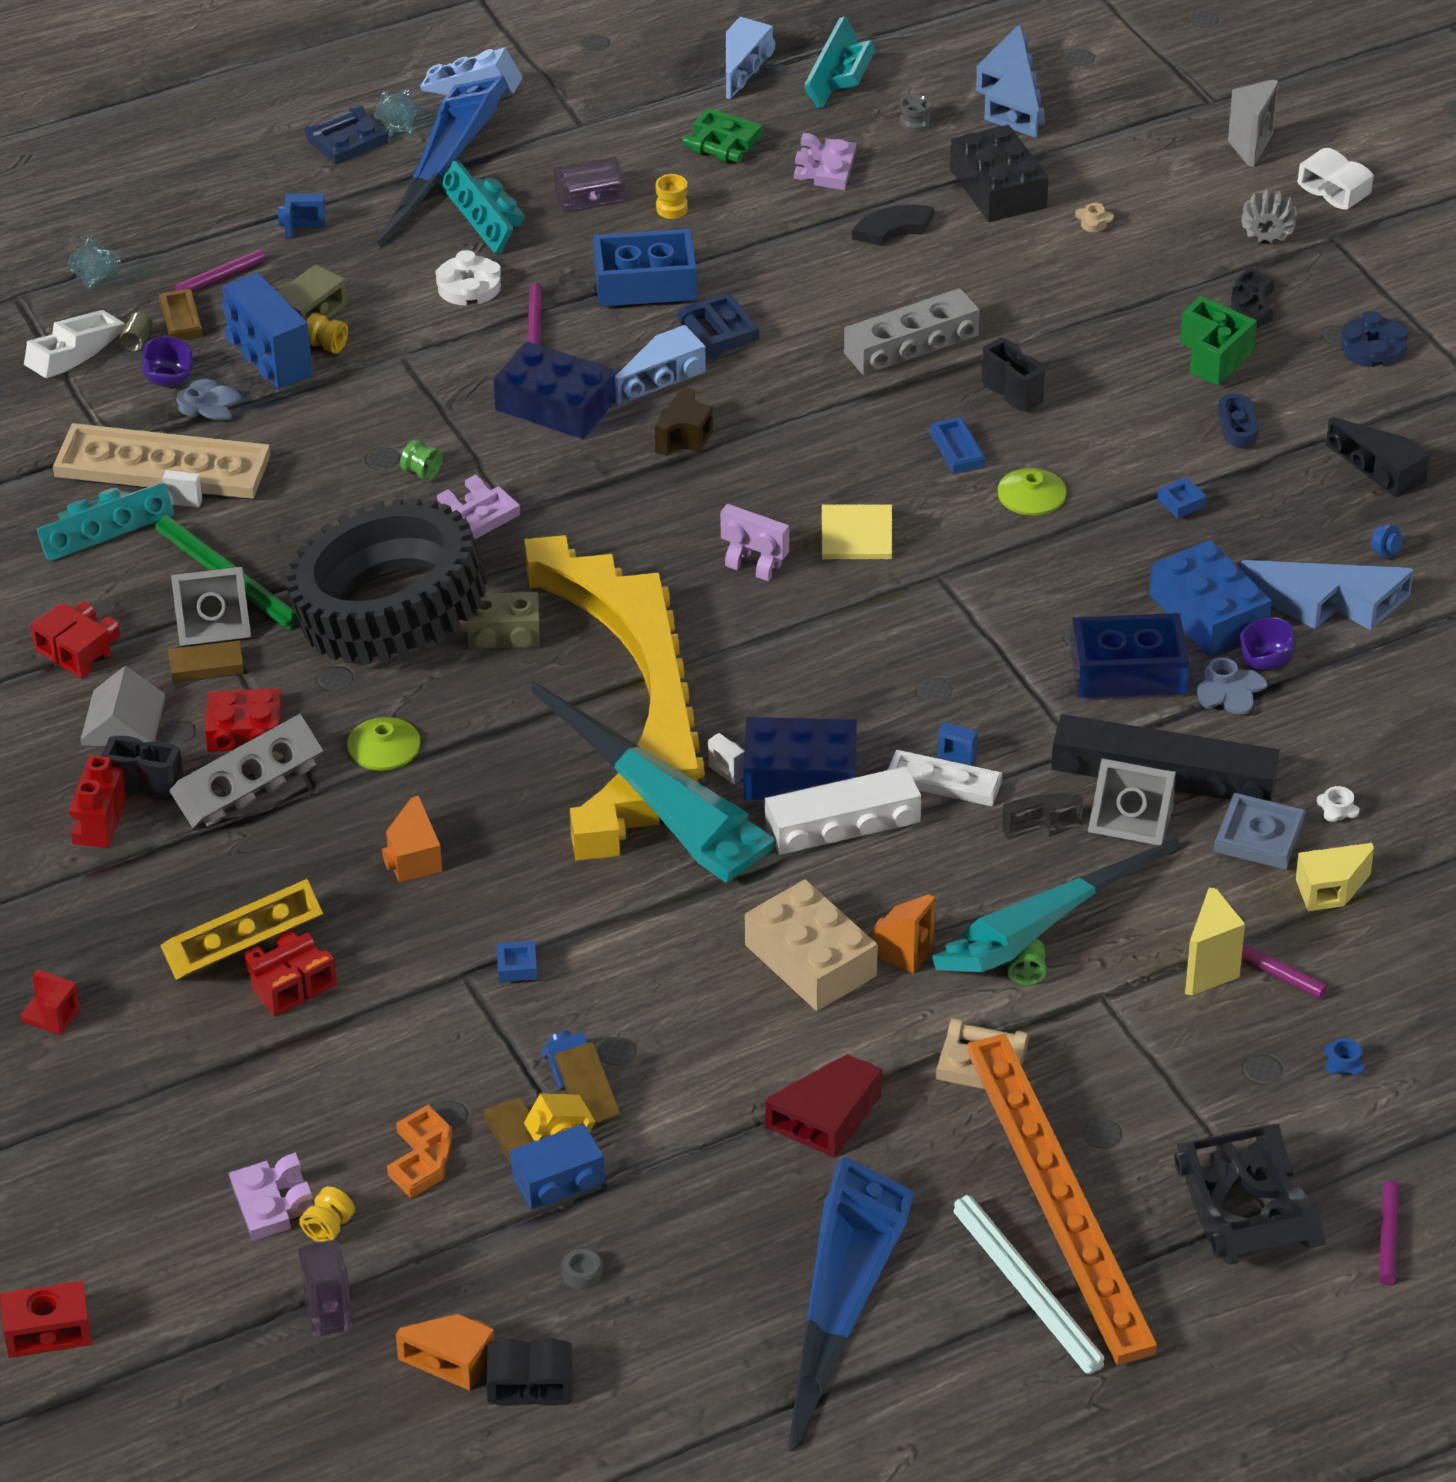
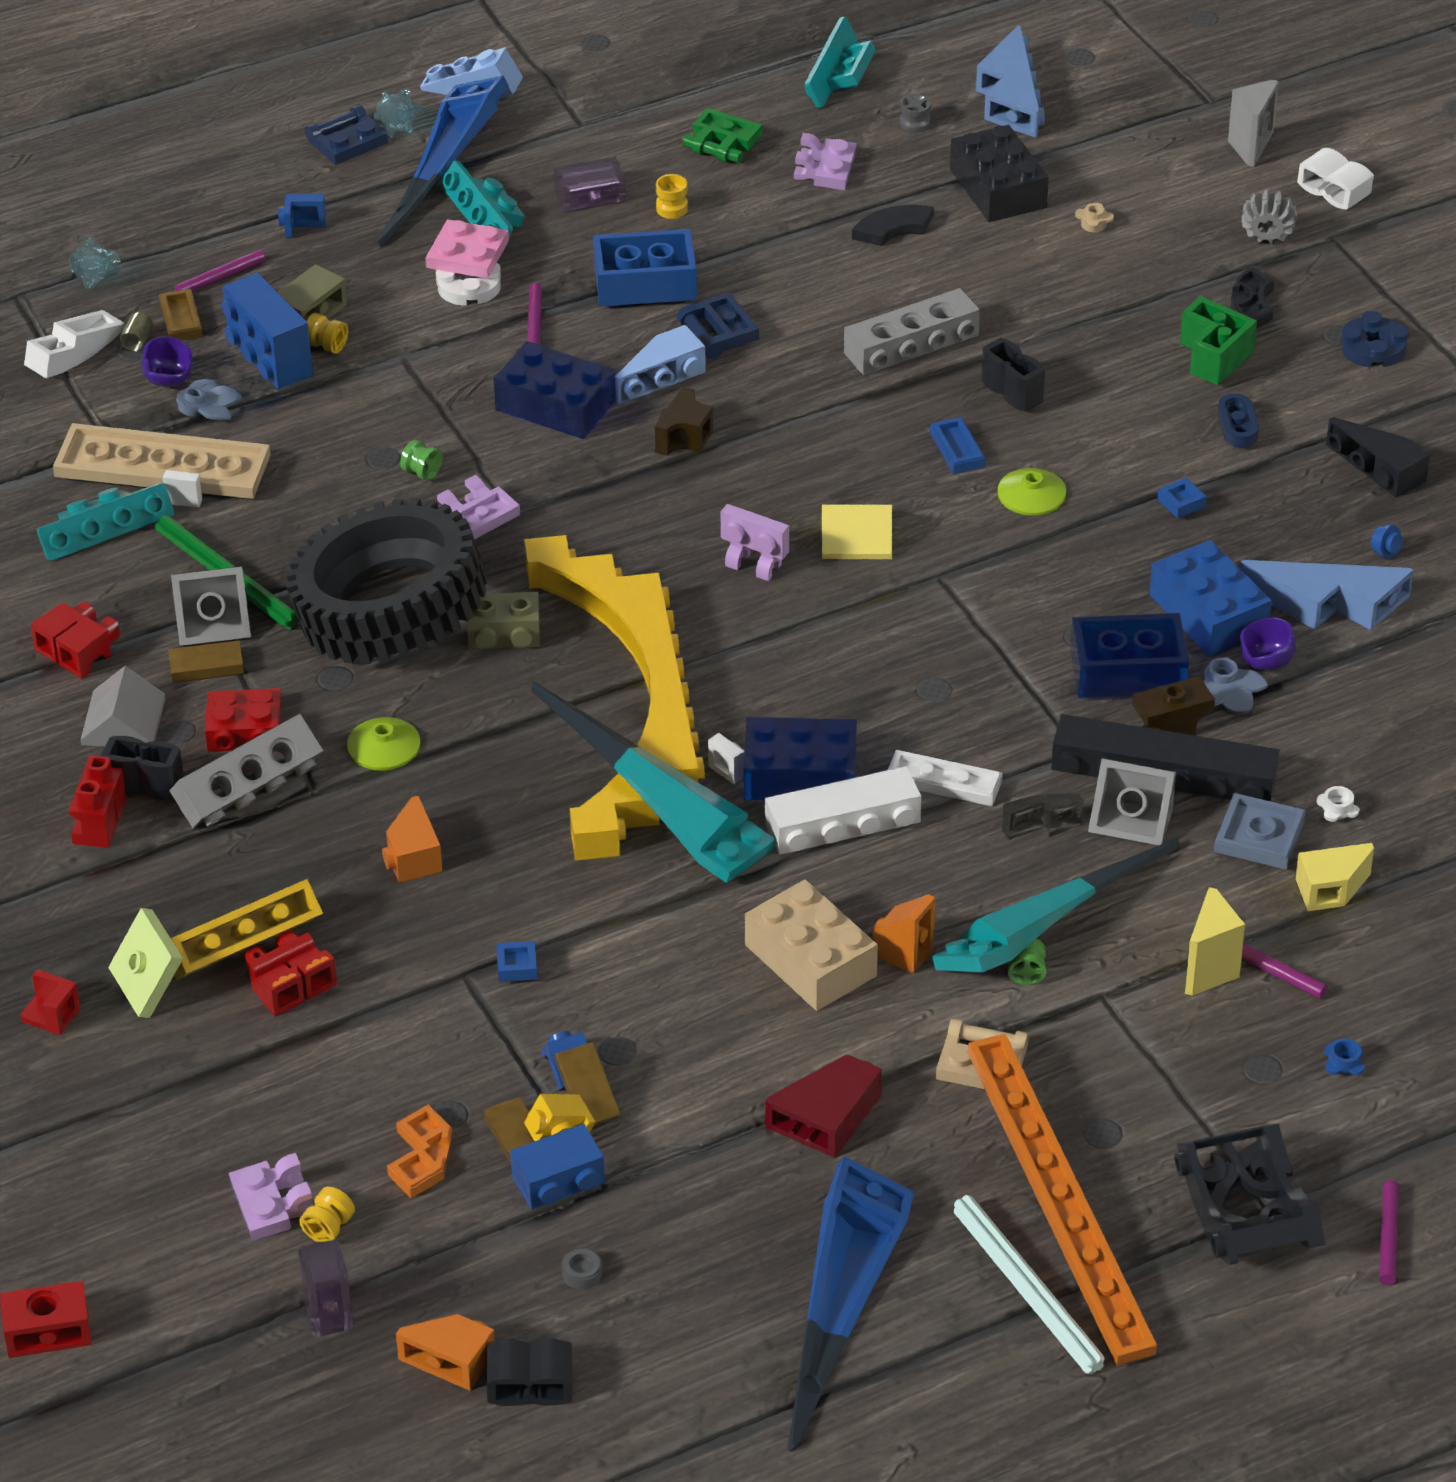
(145, 963): none -> yellowish green plate
(467, 248): none -> bright pink plate
(746, 49): light blue slope -> none
(957, 744): blue plate -> none
(1175, 705): none -> dark brown brick

